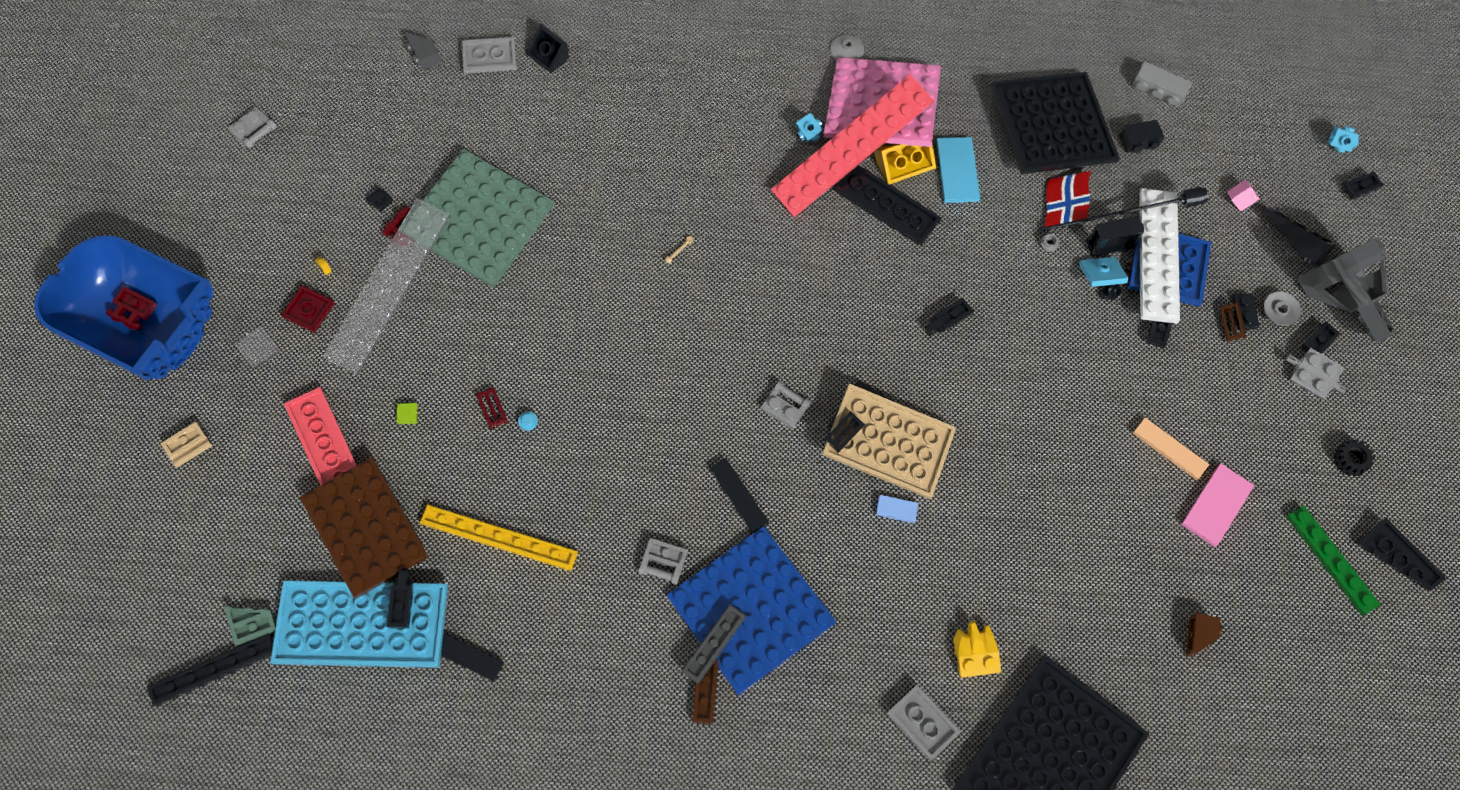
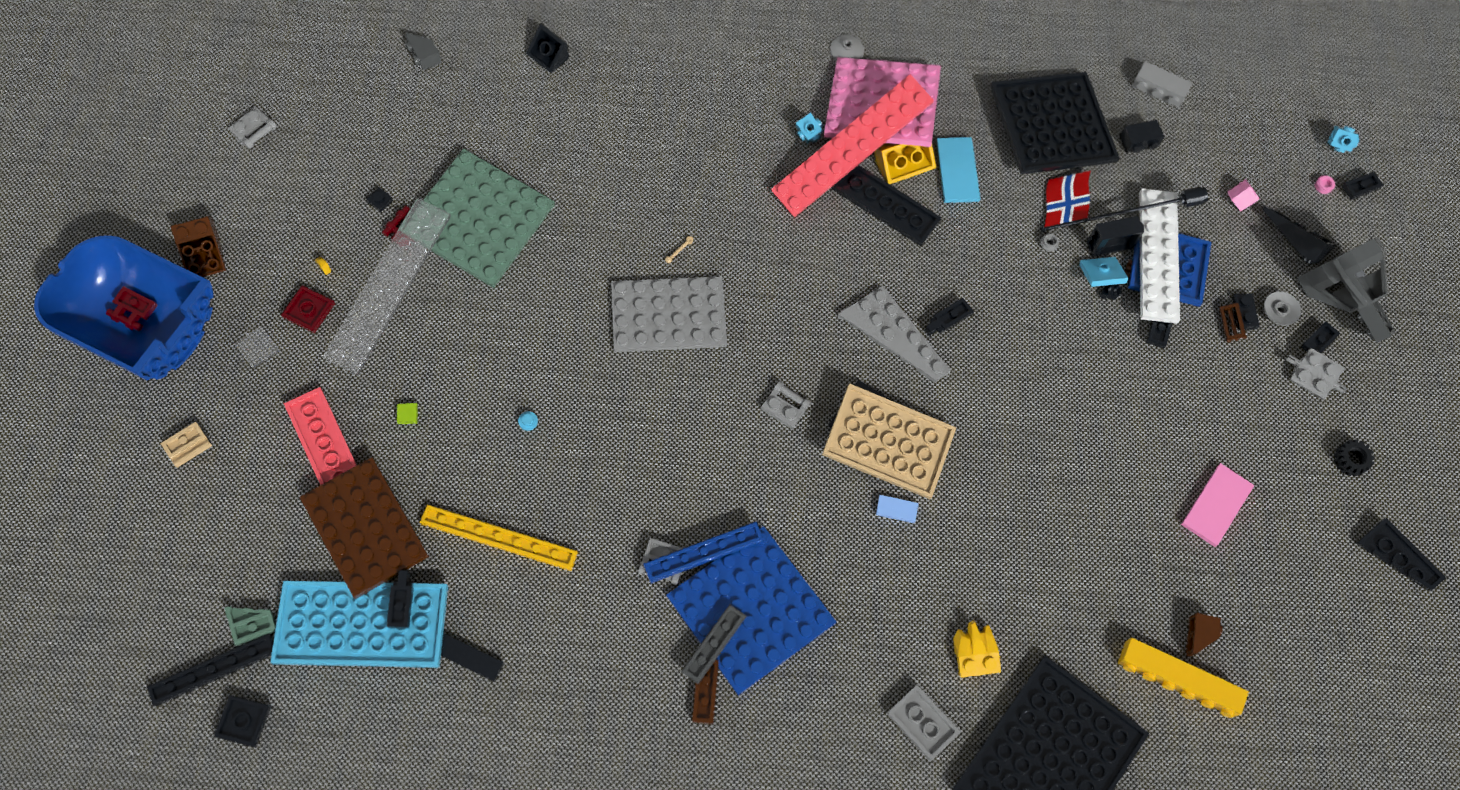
(199, 246): none -> reddish brown slope
(242, 721): none -> black plate
(489, 55): light grey plate -> none
(497, 422): dark red tile -> none
(668, 314): none -> light grey plate
(703, 552): none -> blue tile
(739, 495): black tile -> none
(834, 443): black tile -> none
(891, 328): none -> light grey wing
(1171, 449): light nougat tile -> none
(1183, 677): none -> yellow brick
(1324, 184): none -> bright pink tile
(1333, 560): green plate -> none

